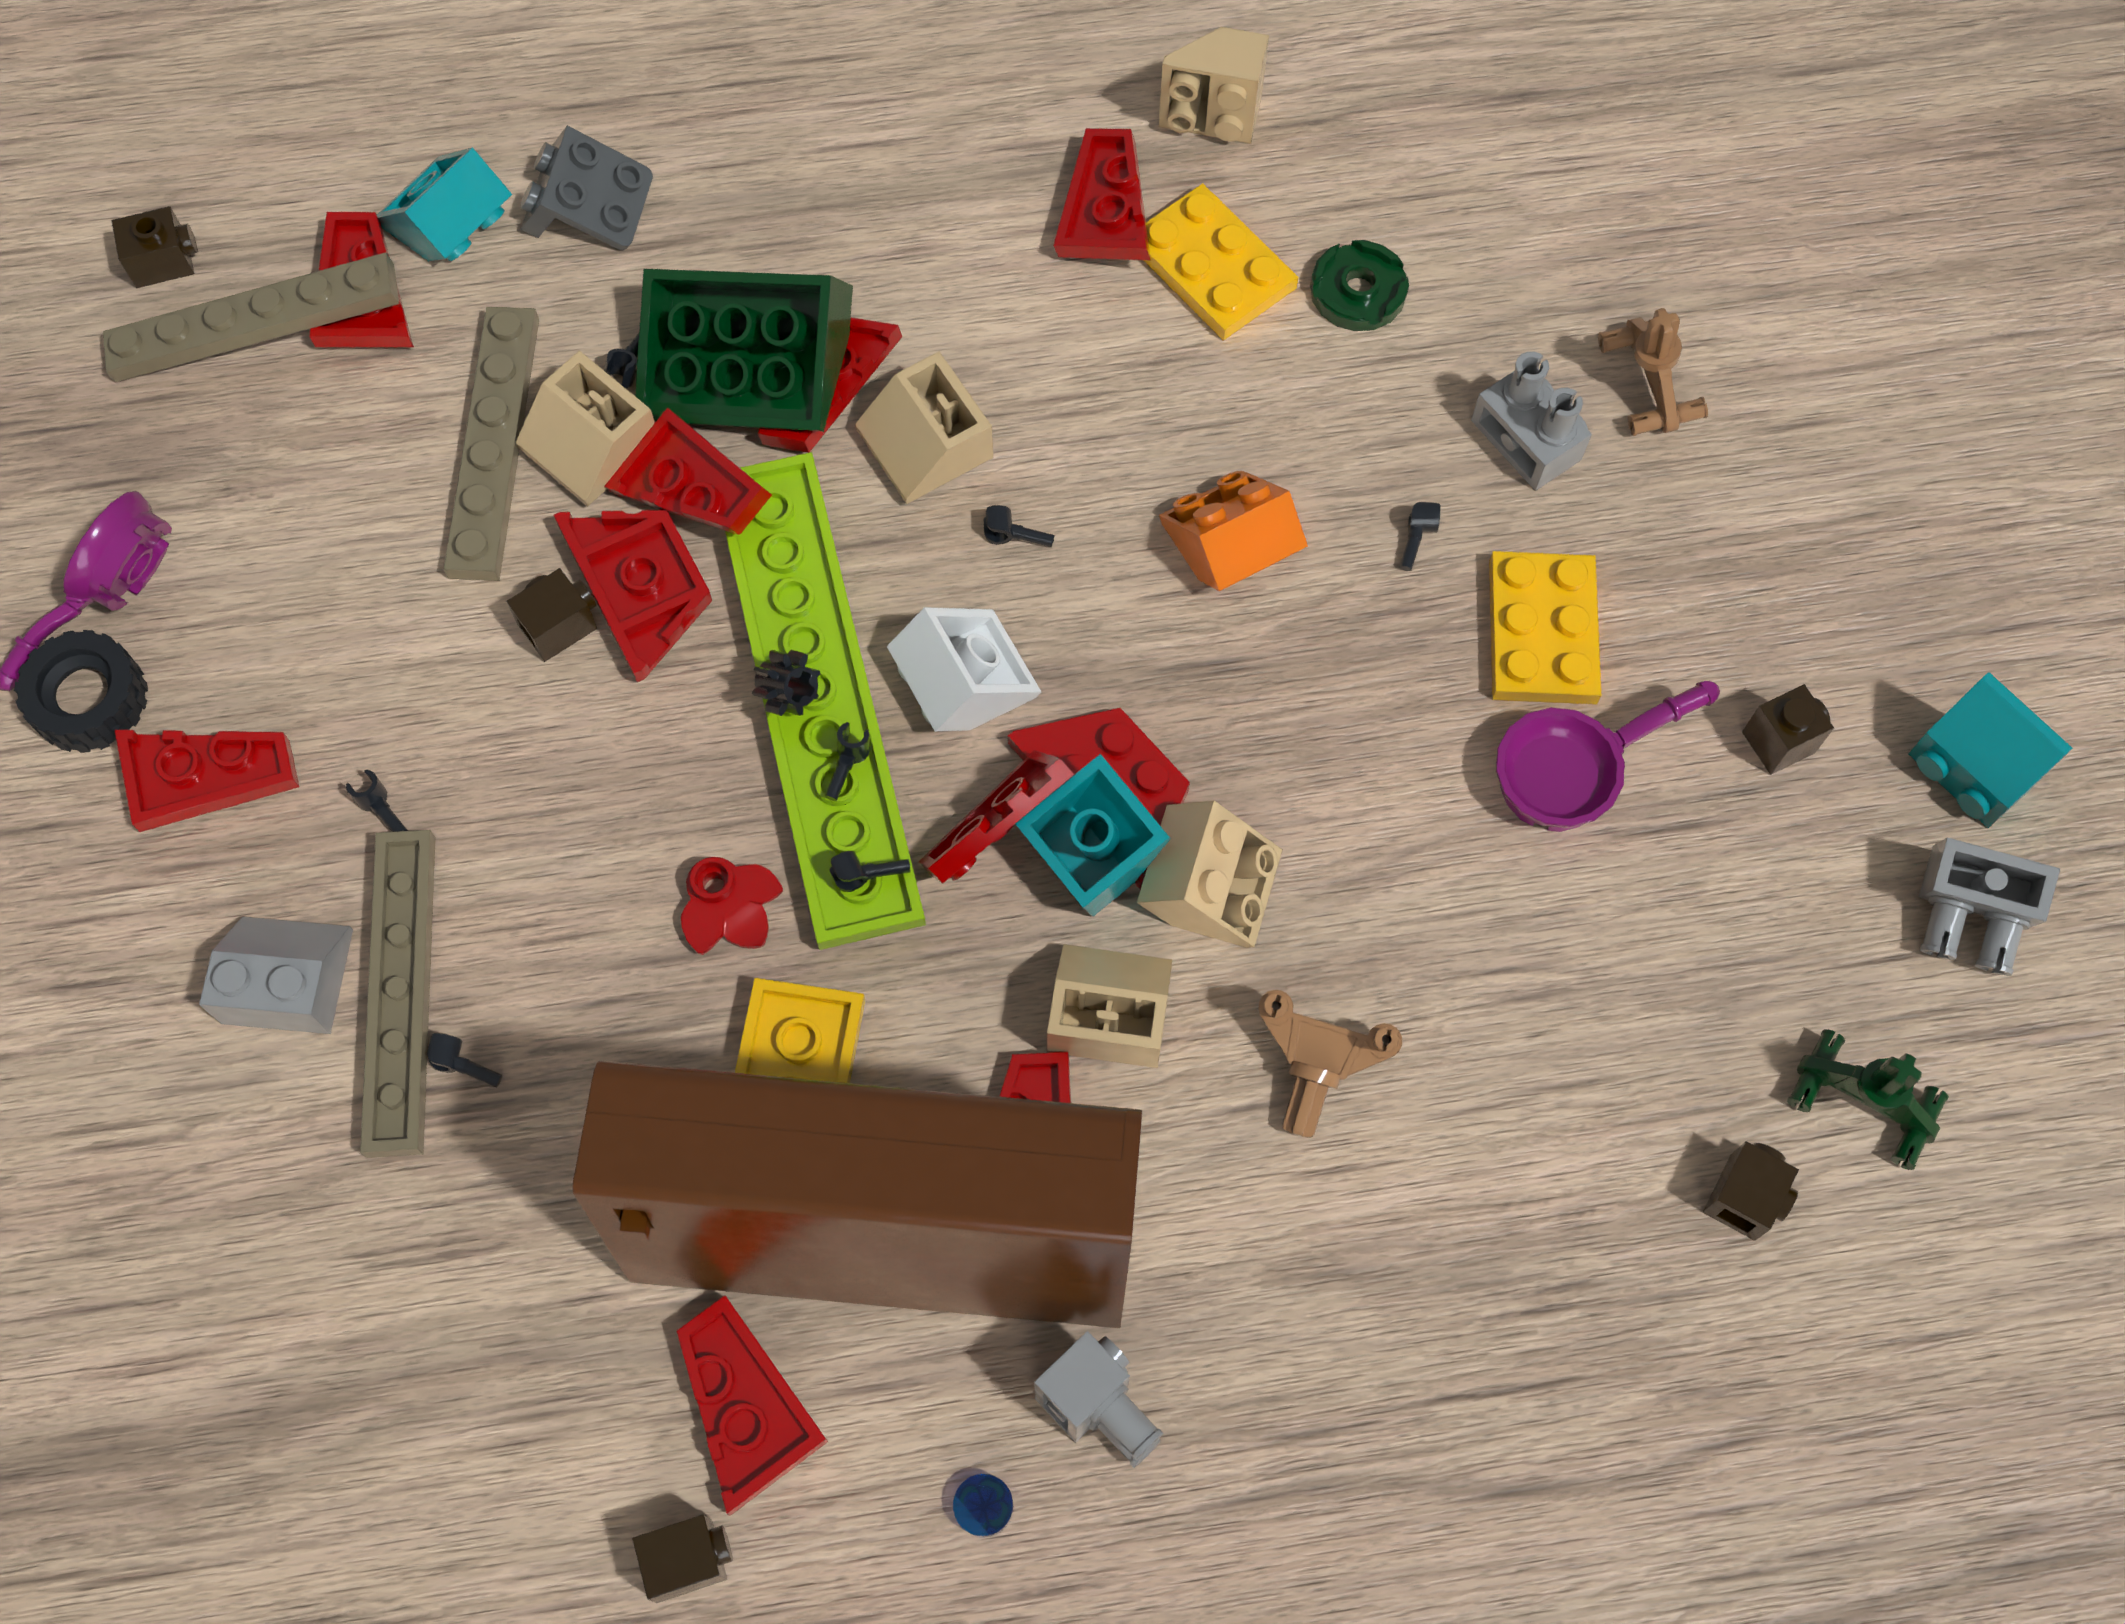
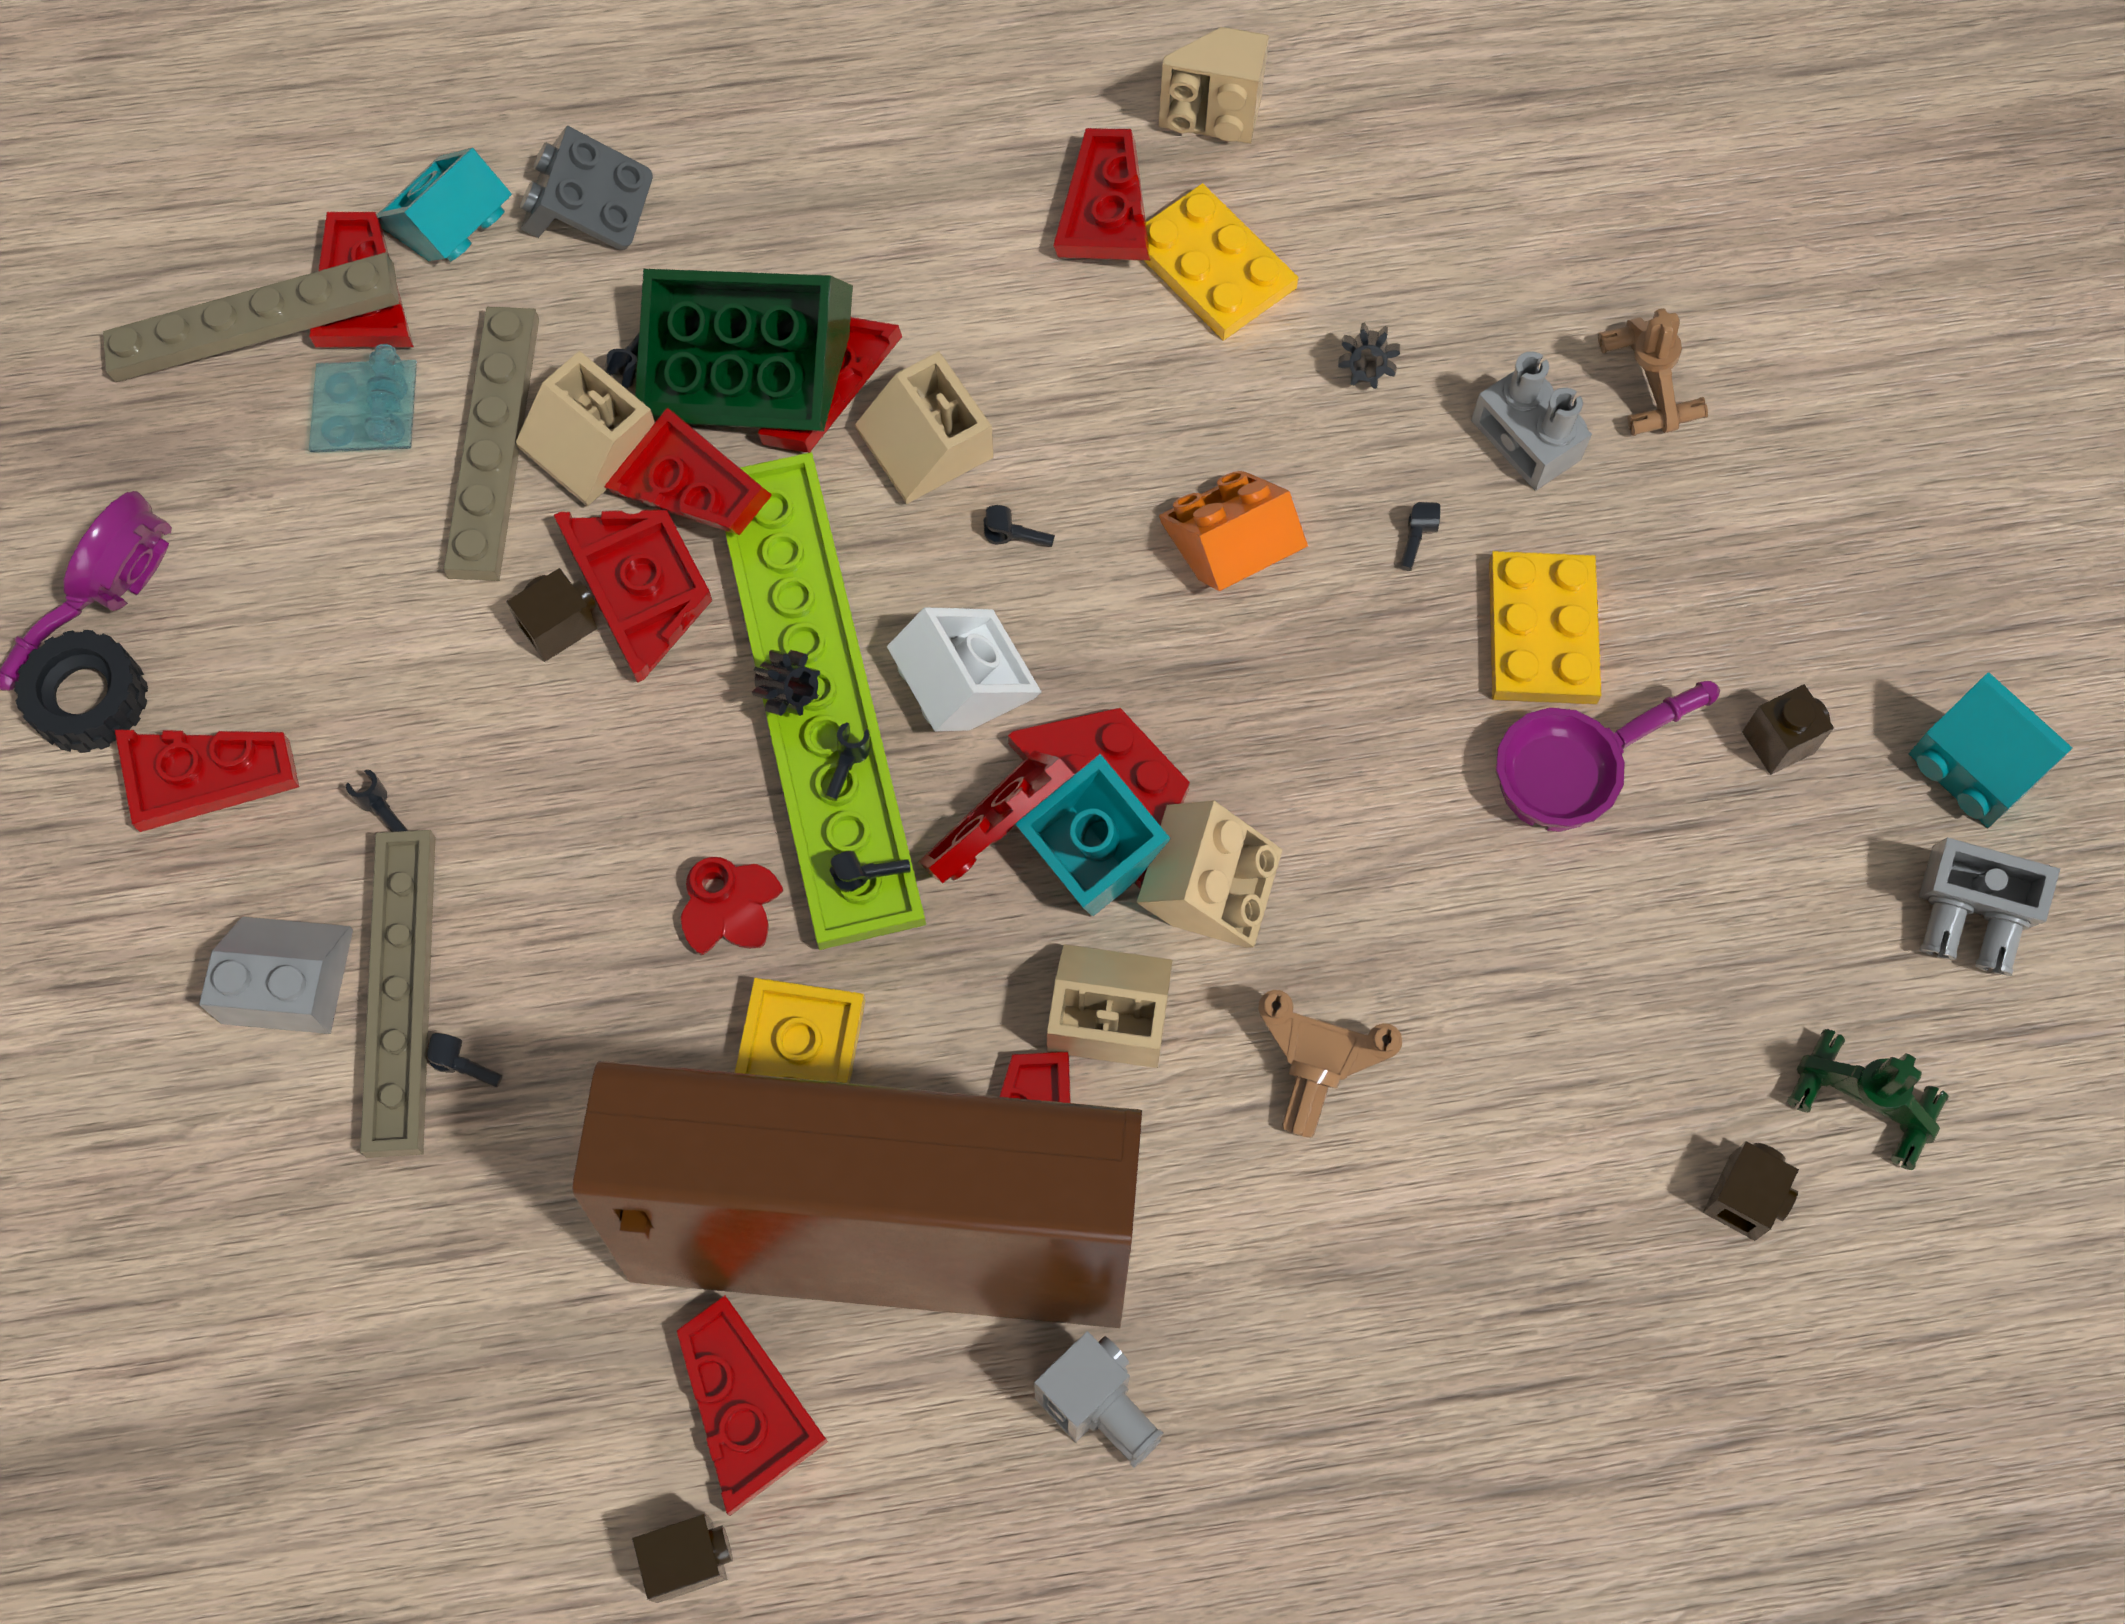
(154, 246): dark brown brick -> none
(364, 403): none -> clear light blue hinge
(983, 1505): clear blue tile -> none
(1354, 308): dark green tile -> none
(1359, 364): none -> black gear

